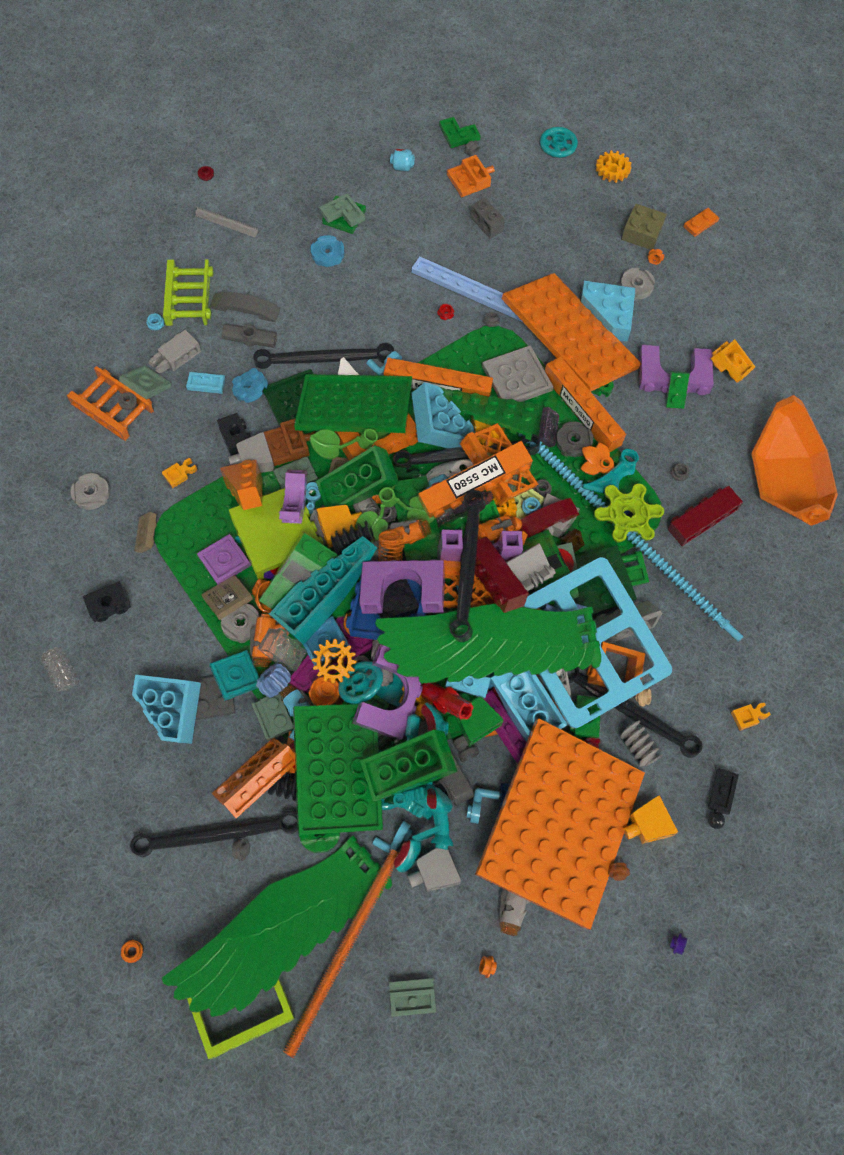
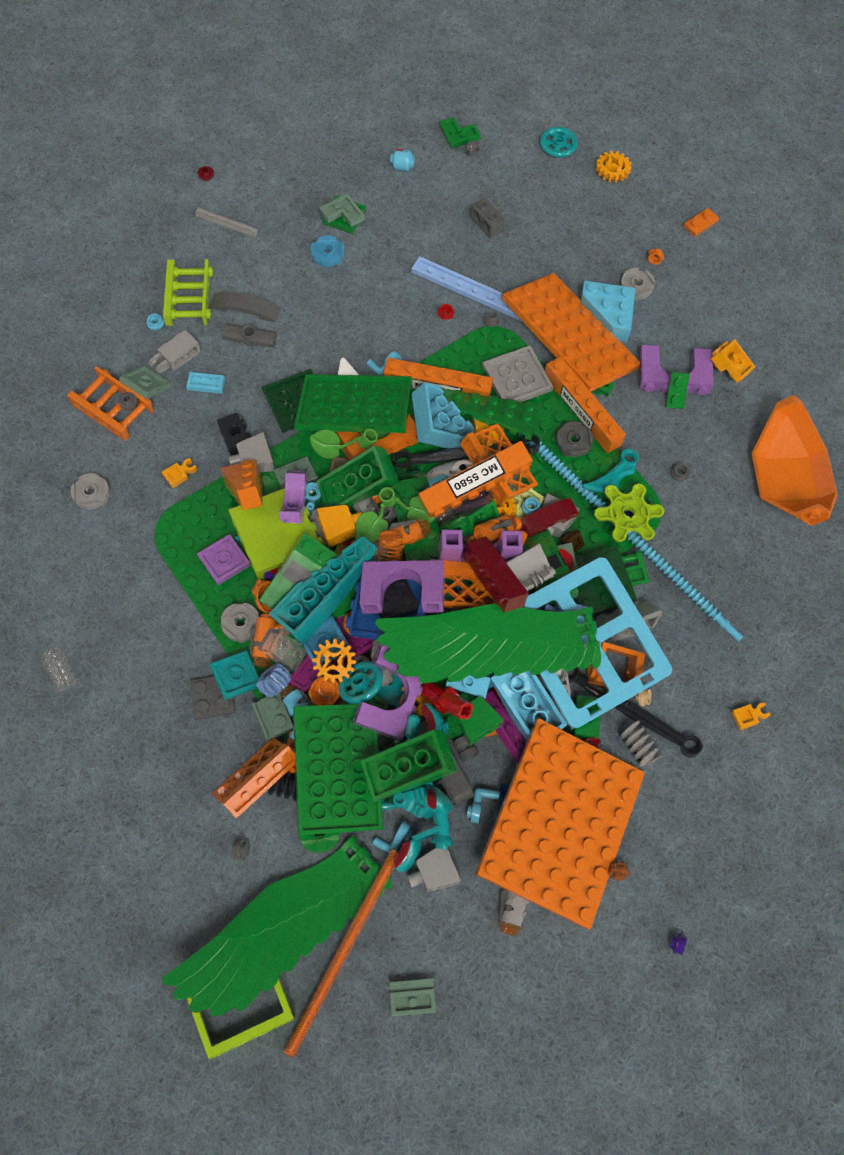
(96, 600): black brick -> none
(125, 951): orange plate -> none
(145, 532): dark tan plate -> none
(168, 705): medium azure brick -> none
(213, 834): black piece -> none
(227, 597): dark tan tile -> none
(241, 384): dark azure plate -> none
(286, 443): dark orange plate -> none
(321, 356): black piece -> none
(343, 540): black piece -> none
(468, 565): black piece -> none
(470, 176): orange plate -> none
(487, 966): orange plate -> none
(545, 485): dark grey plate -> none
(548, 427): clear purple plate -> none
(595, 459): orange plate -> none
(644, 226): olive brick -> none
(651, 822): light orange torso -> none
(705, 515): dark red brick -> none
(722, 797): black plate -> none

